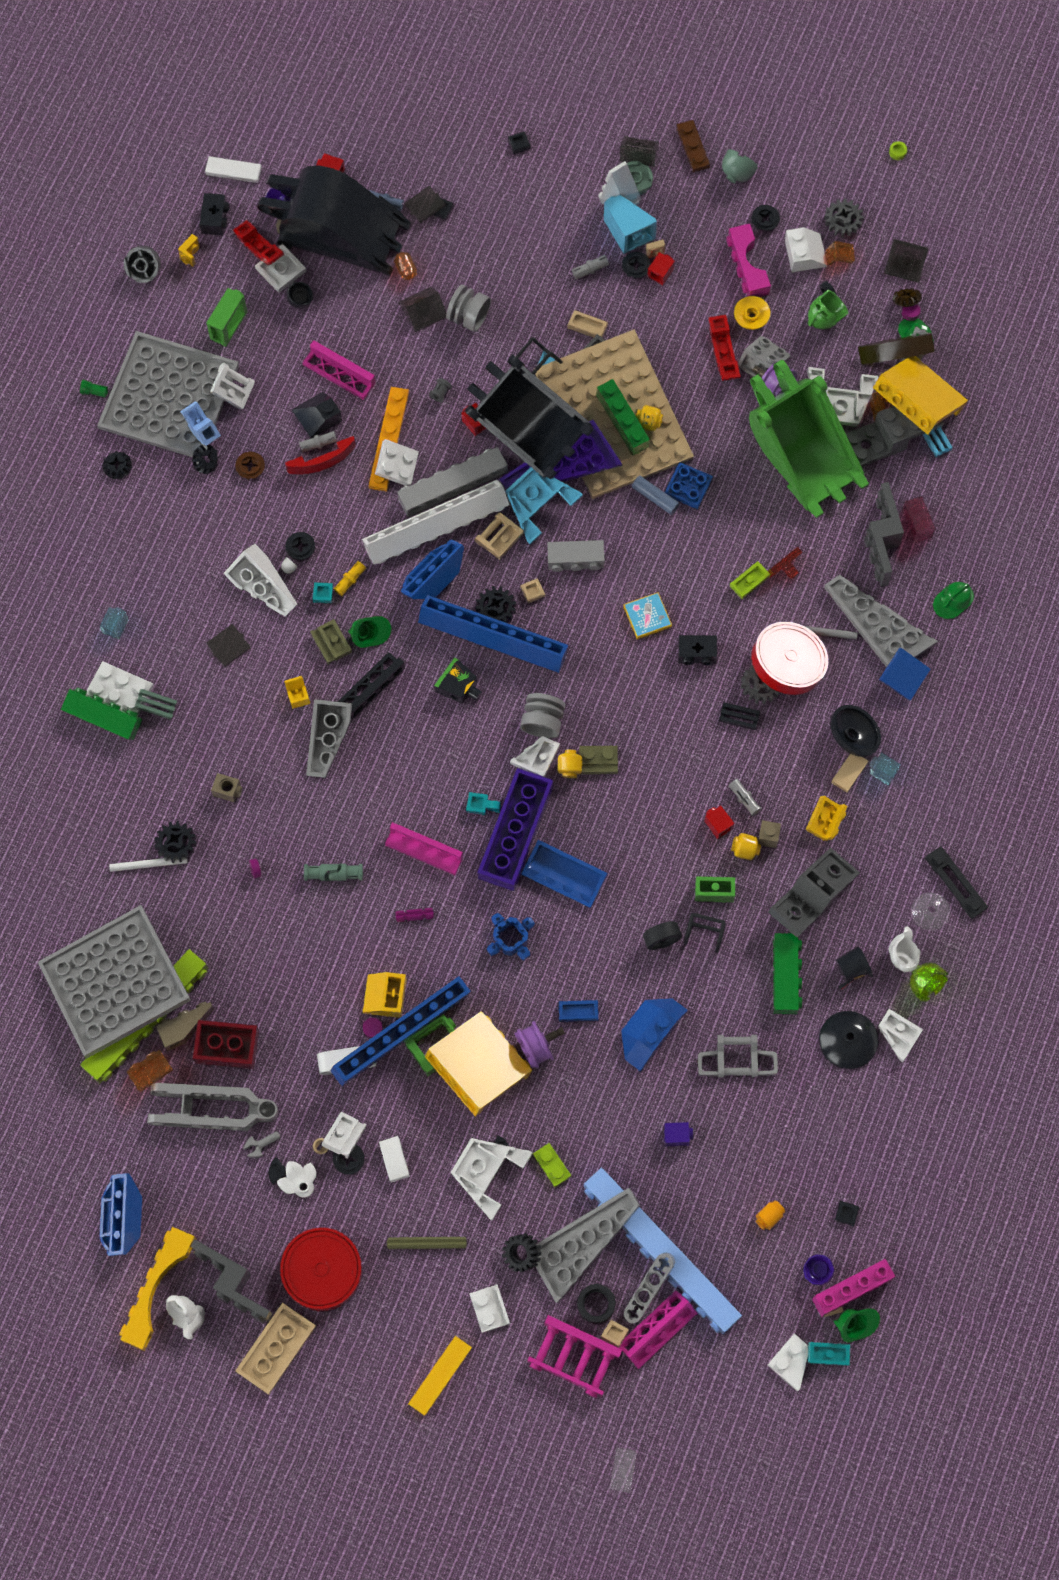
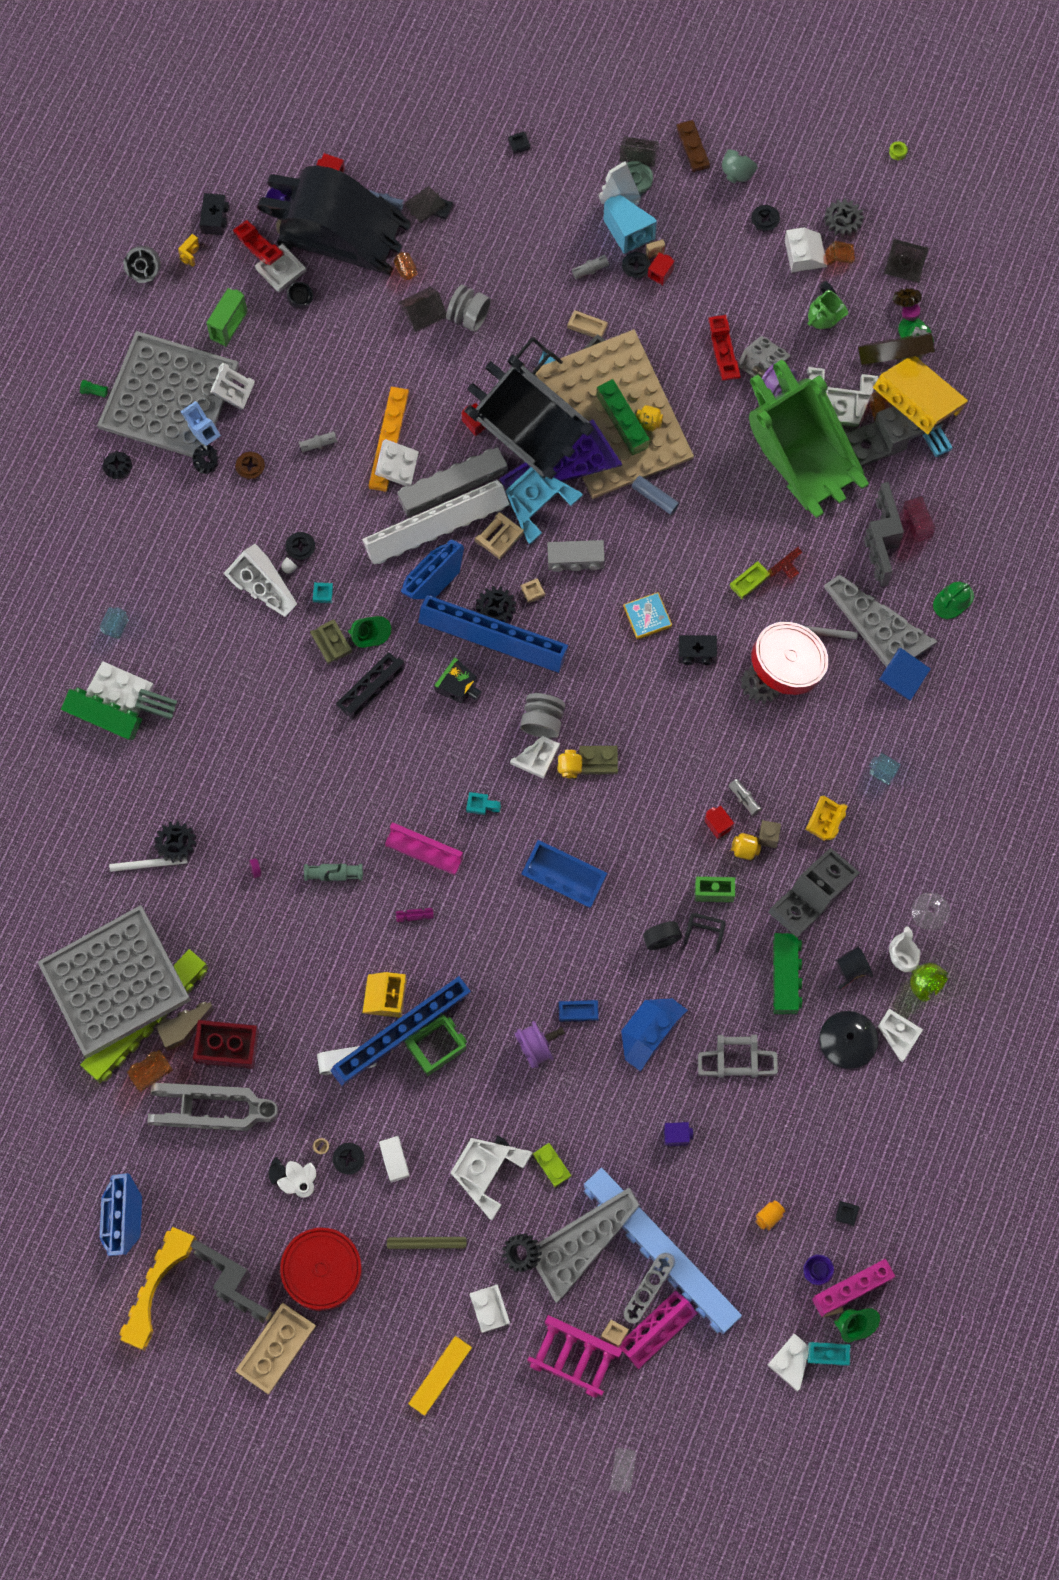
(185, 1314): white hair -> none
(222, 781): dark tan brick -> none
(228, 645): clear smoke piece -> none
(233, 169): white tile -> none
(260, 1144): light grey bar -> none
(297, 692): yellow bracket -> none
(318, 414): black slope -> none
(323, 462): red slope -> none
(328, 729): light grey wedge -> none
(342, 364): dark pink fence -> none
(344, 1135): white plate -> none
(349, 578): yellow pin -> none
(372, 1027): magenta tile -> none
(440, 390): dark grey bush -> none
(478, 1062): panel -> none
(498, 920): blue piece -> none
(515, 829): dark purple brick -> none
(581, 1307): black tyre -> none
(688, 485): blue tile -> none
(754, 280): dark pink arch -> none
(755, 306): yellow dish -> none
(756, 713): black tile -> none
(849, 772): tan tile -> none
(855, 730): black dish -> none
(938, 861): black container -> none

